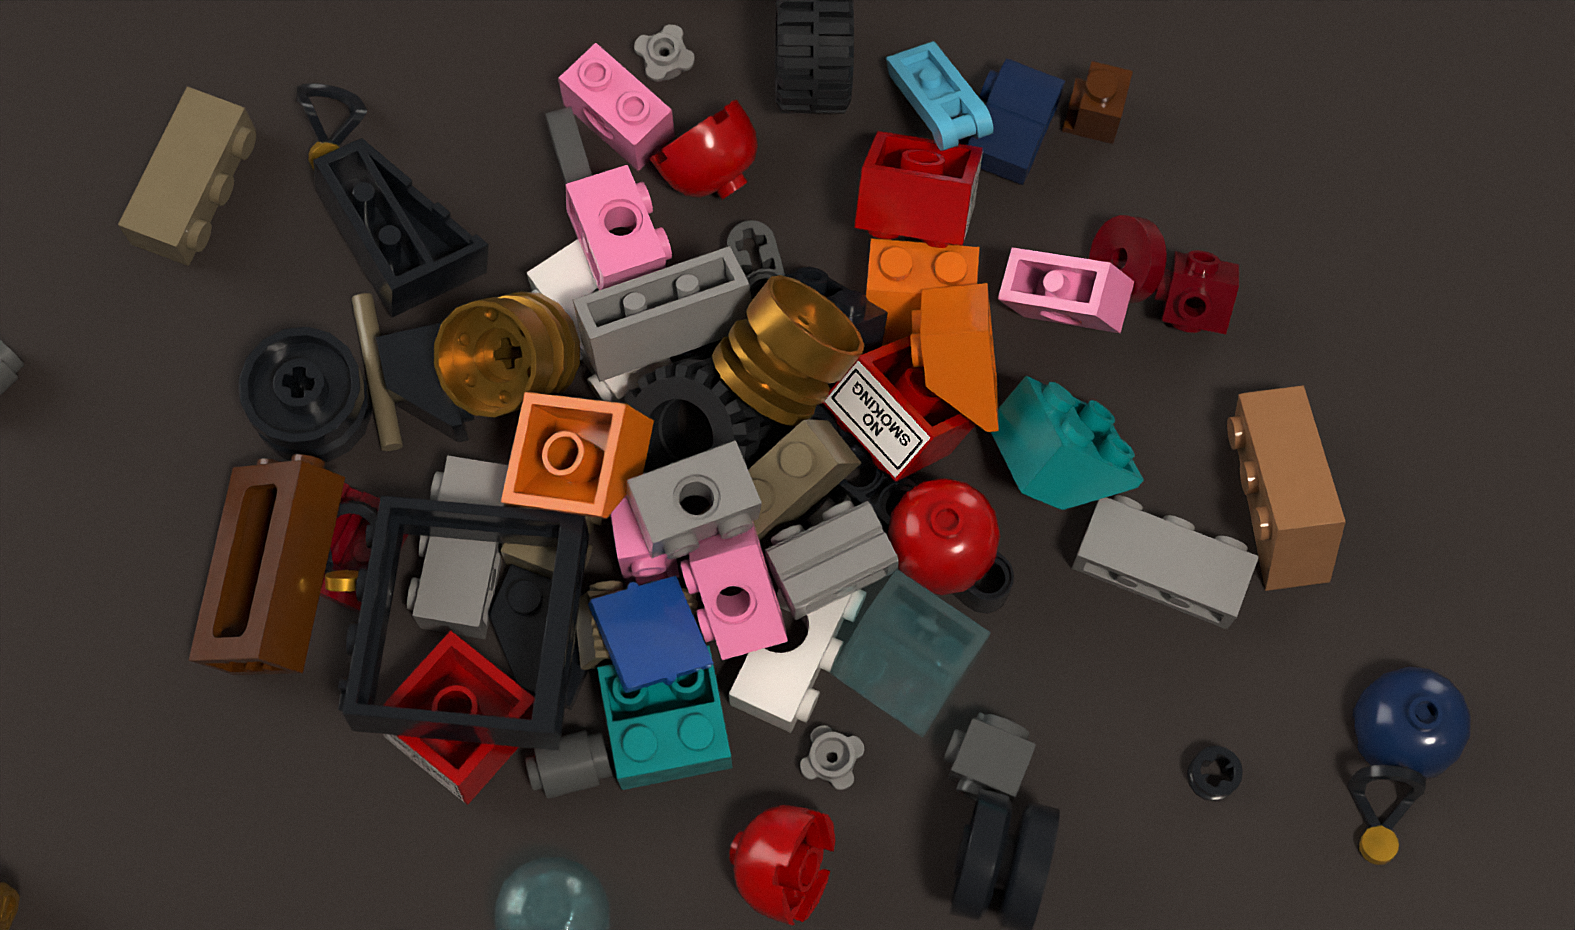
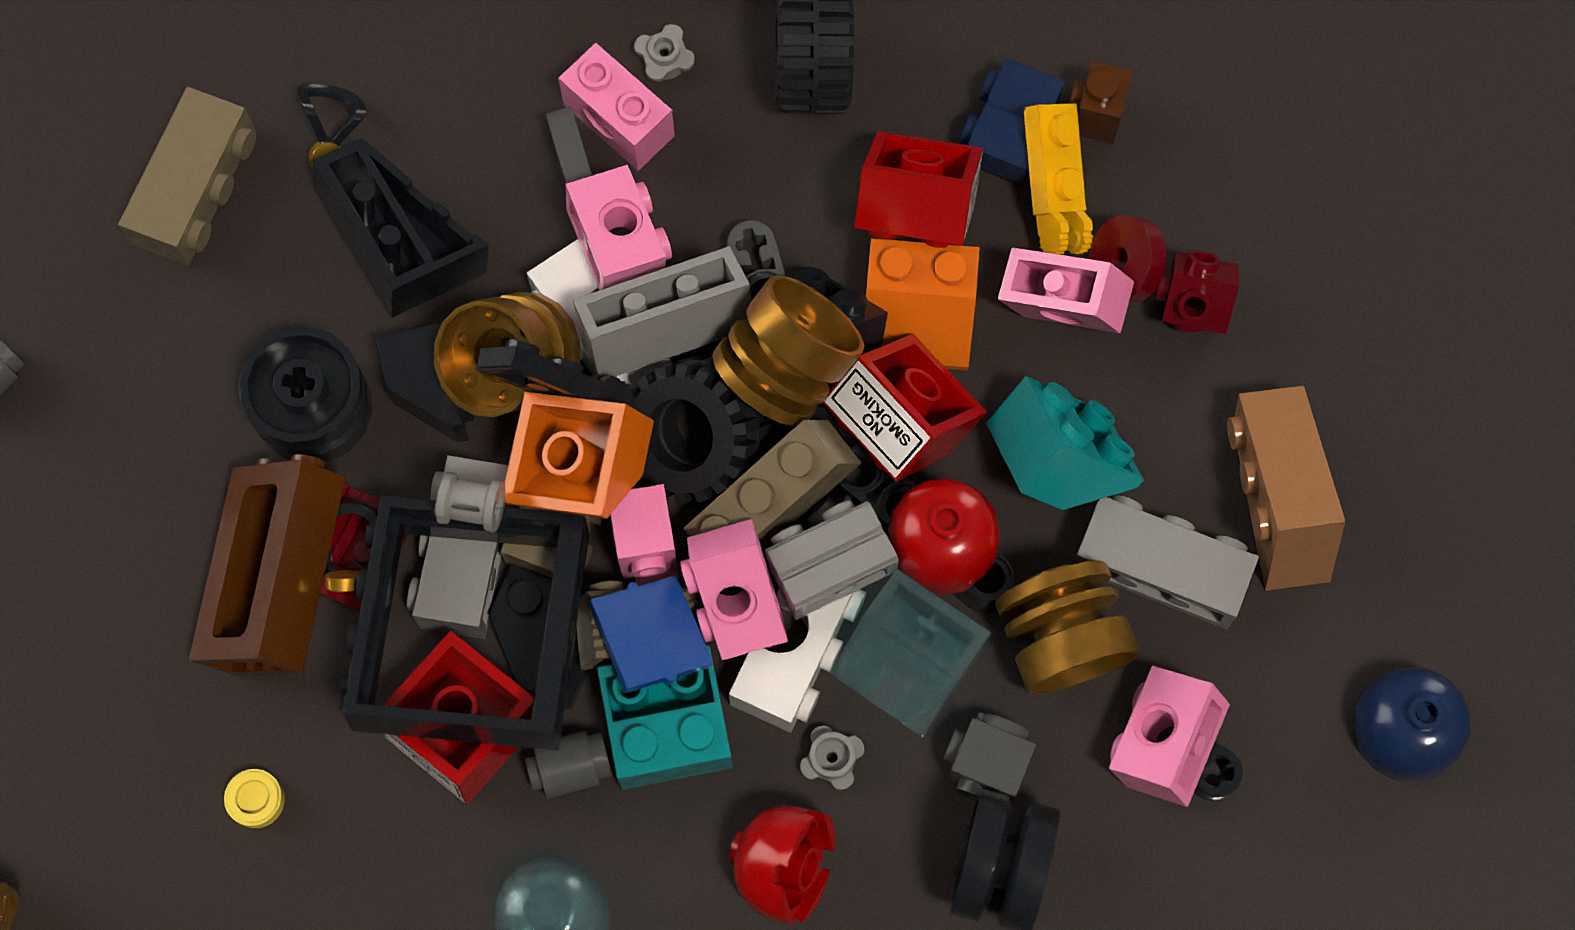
(254, 798): none -> light yellow tile
(382, 402): dark tan bar -> none
(470, 502): none -> light grey bush
(523, 367): none -> black hinge
(710, 155): red cylinder -> none
(715, 475): light grey brick -> none
(939, 95): medium azure plate -> none
(957, 350): orange slope -> none
(1057, 178): none -> yellow hinge
(1063, 617): none -> pearl gold wheel
(1174, 765): none -> bright pink brick
(1379, 843): black piece -> none

